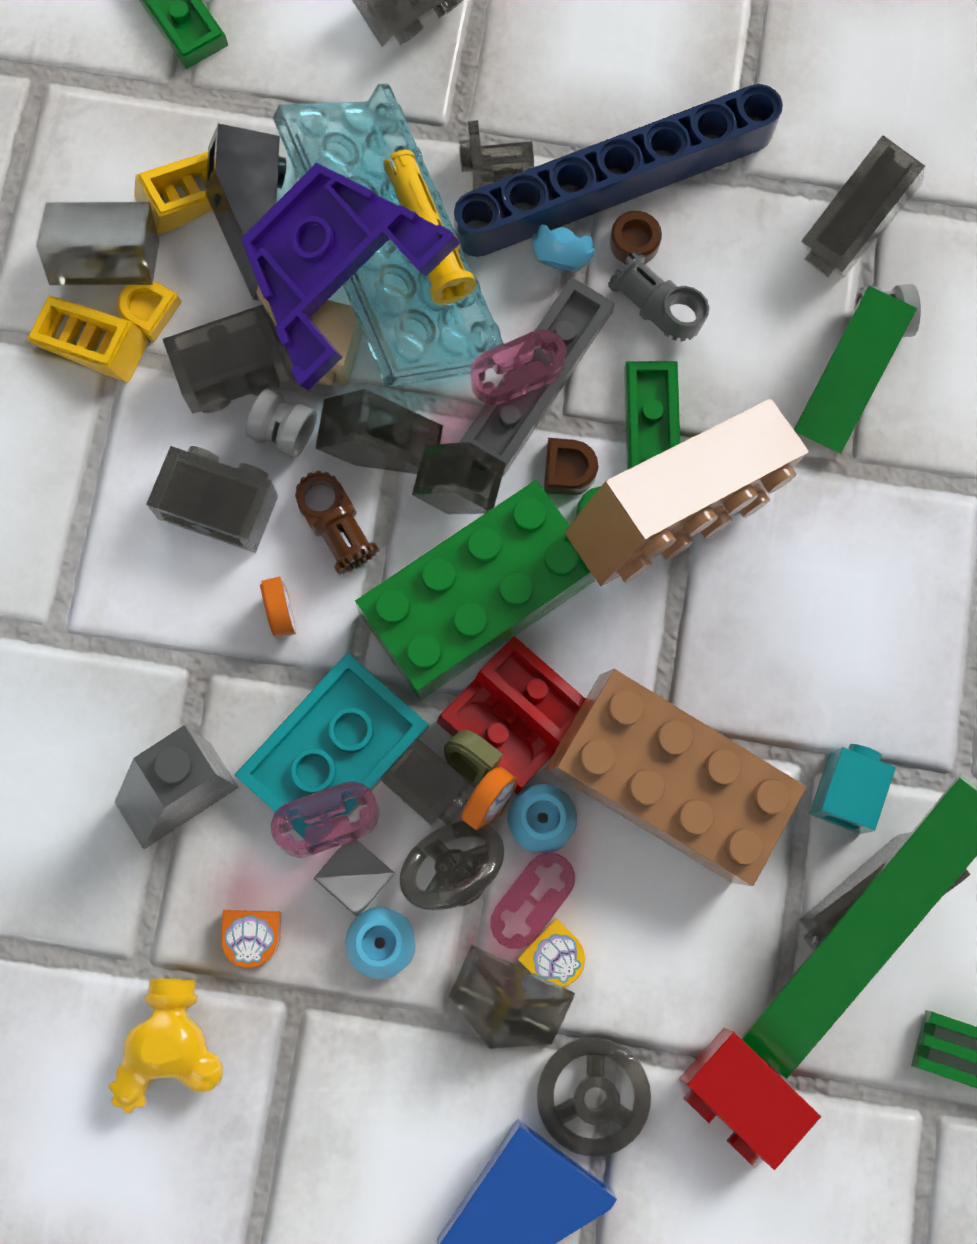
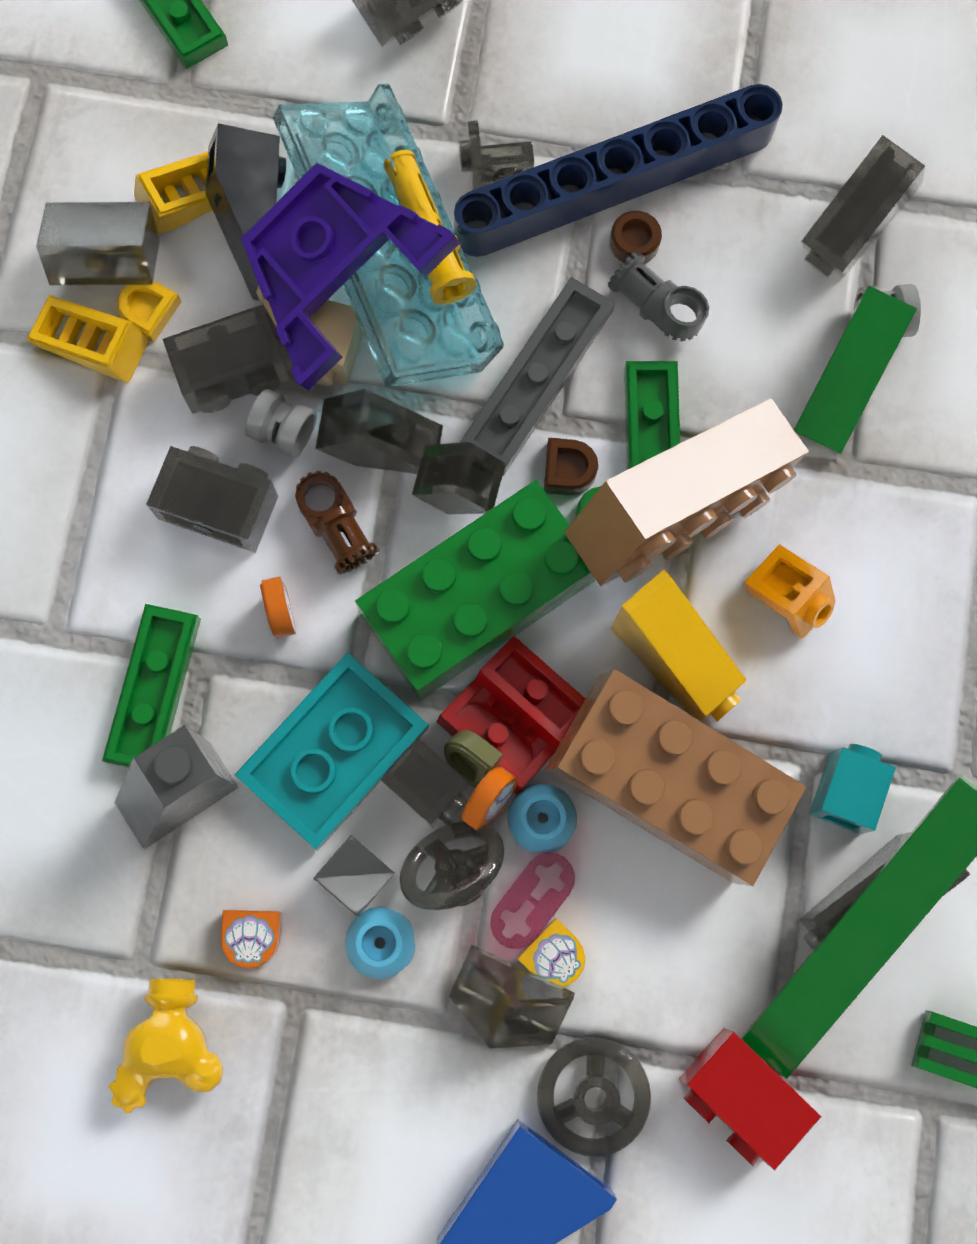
(152, 683): none -> green tile
(330, 831): clear pink beam -> none
(513, 356): clear pink beam -> none
(562, 248): medium azure plate -> none
(679, 649): none -> yellow slope
(793, 590): none -> light orange bracket

